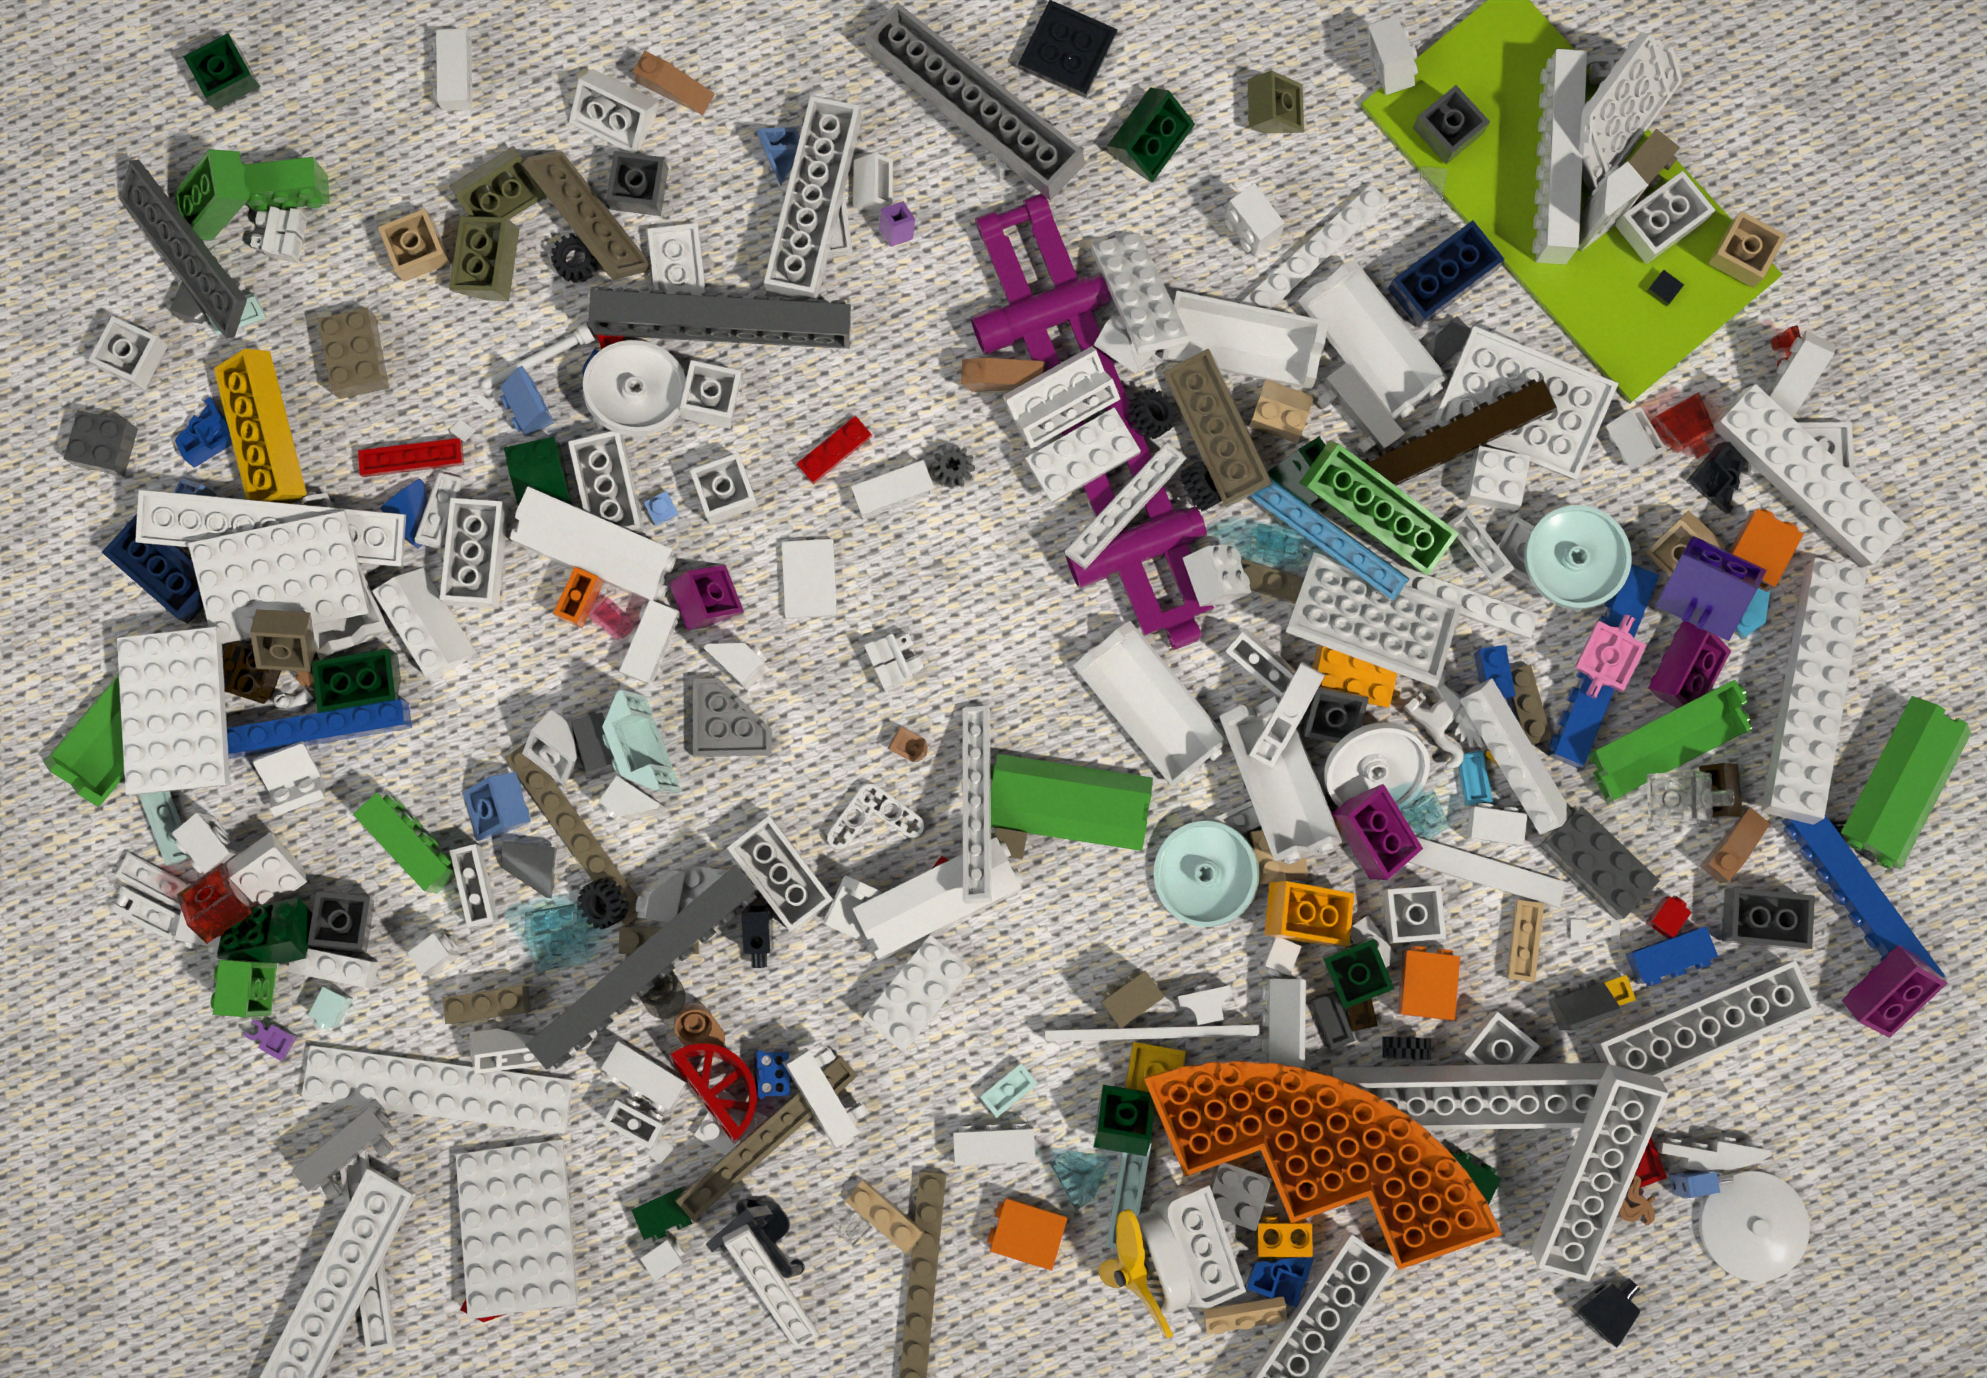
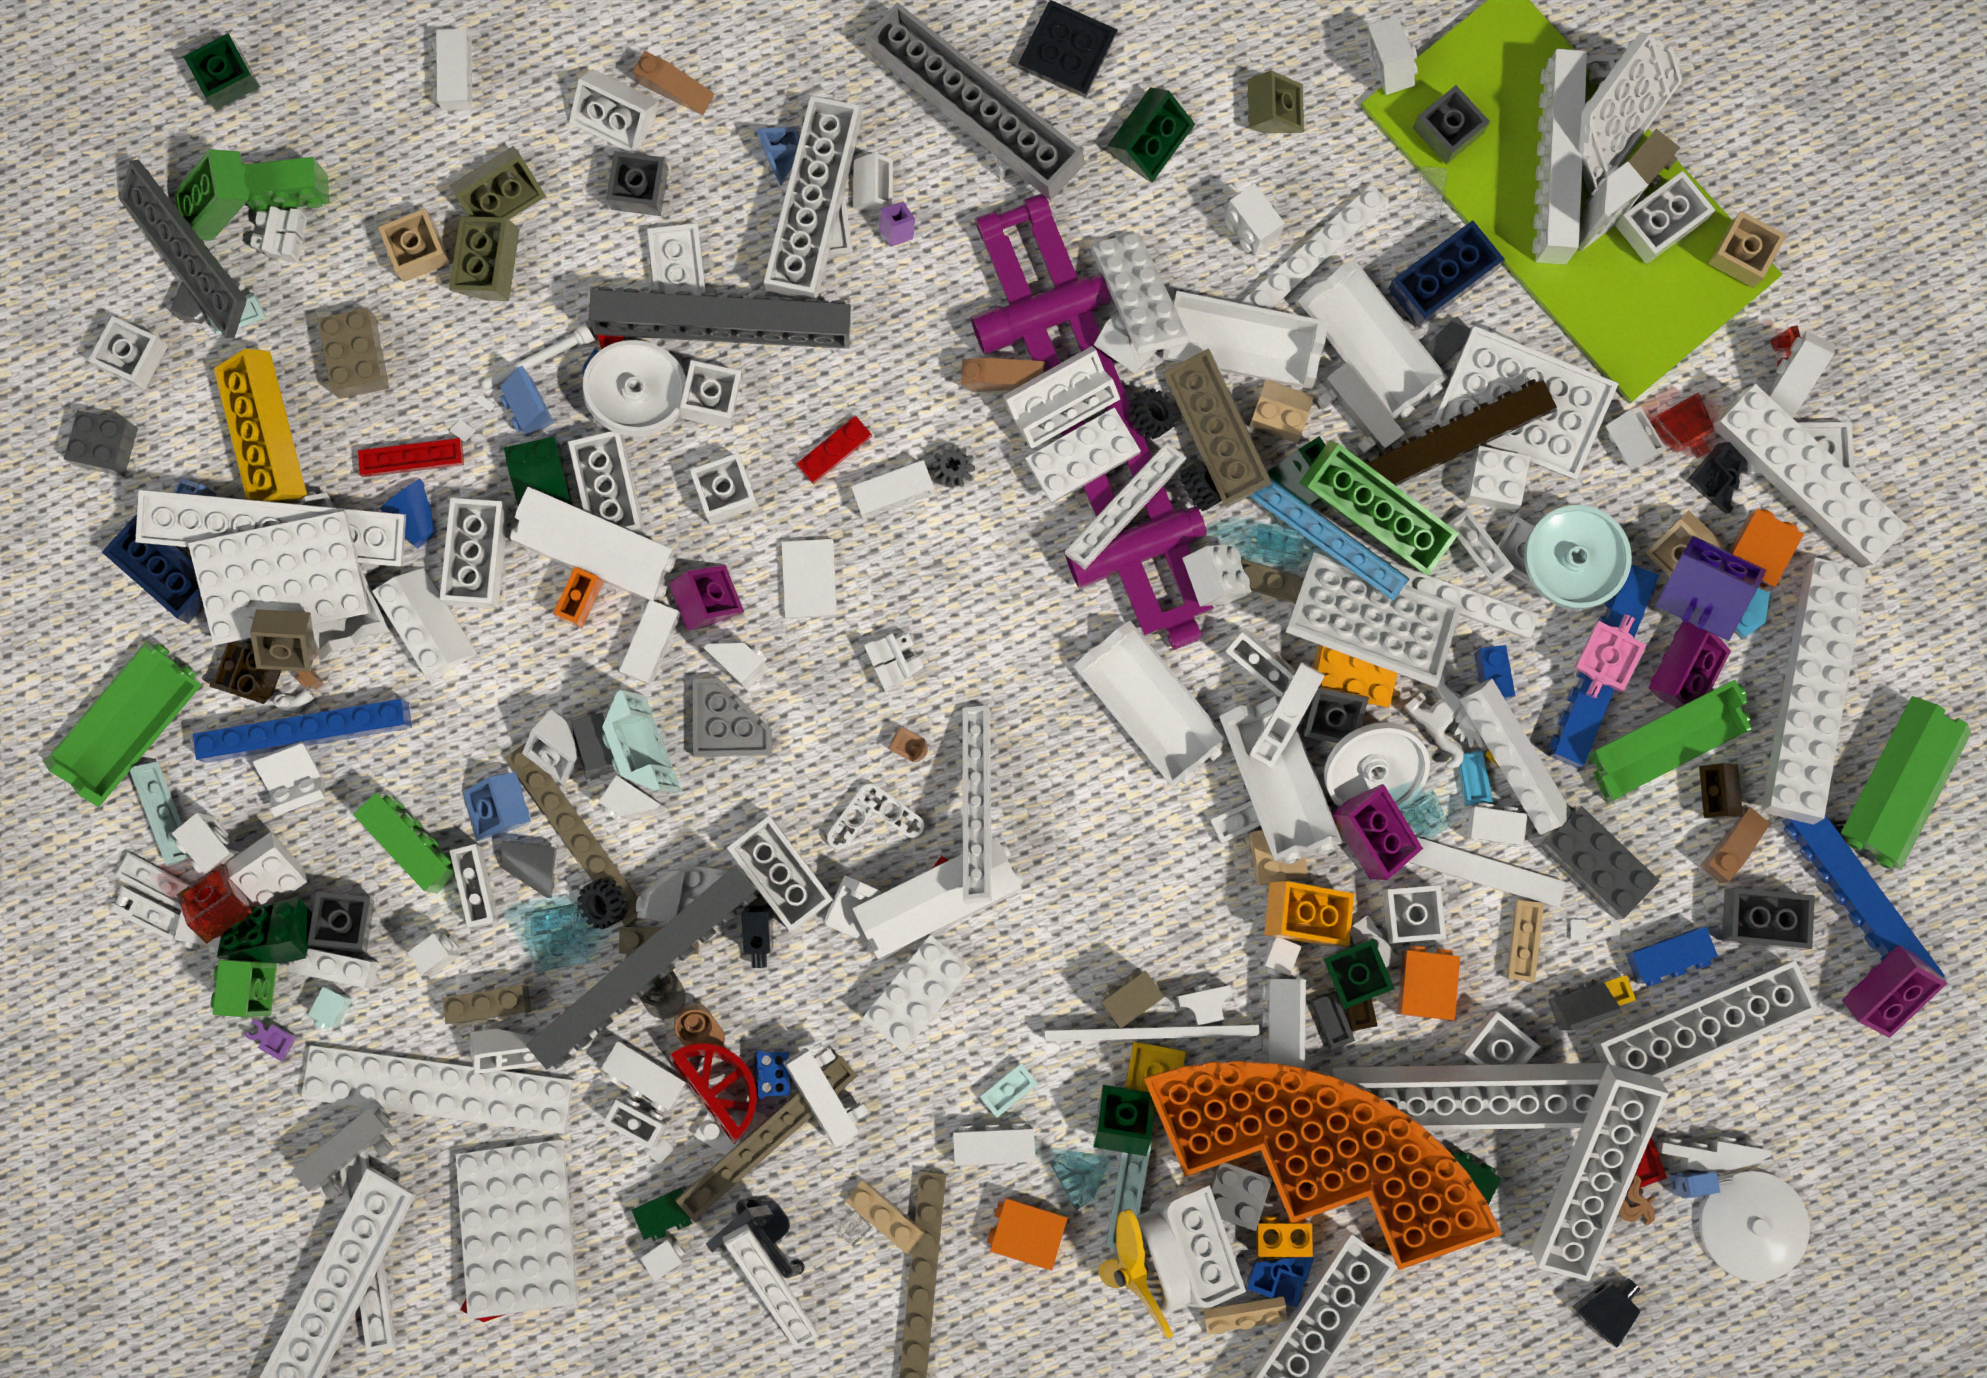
(173, 711): white plate -> none
(199, 439): blue slope -> none
(356, 680): dark green slope -> none
(435, 517): white tile -> none
(569, 272): black tyre -> none
(586, 215): dark tan plate -> none
(612, 619): clear pink brick -> none
(661, 508): light blue plate -> none
(1014, 840): dark tan brick -> none
(1070, 801): bright green panel -> none
(1206, 874): light aqua dish -> none
(1406, 1048): black tyre -> none
(1529, 705): dark tan plate -> none
(1665, 288): black tile -> none
(1669, 916): red brick -> none
(1683, 799): clear brick -> none

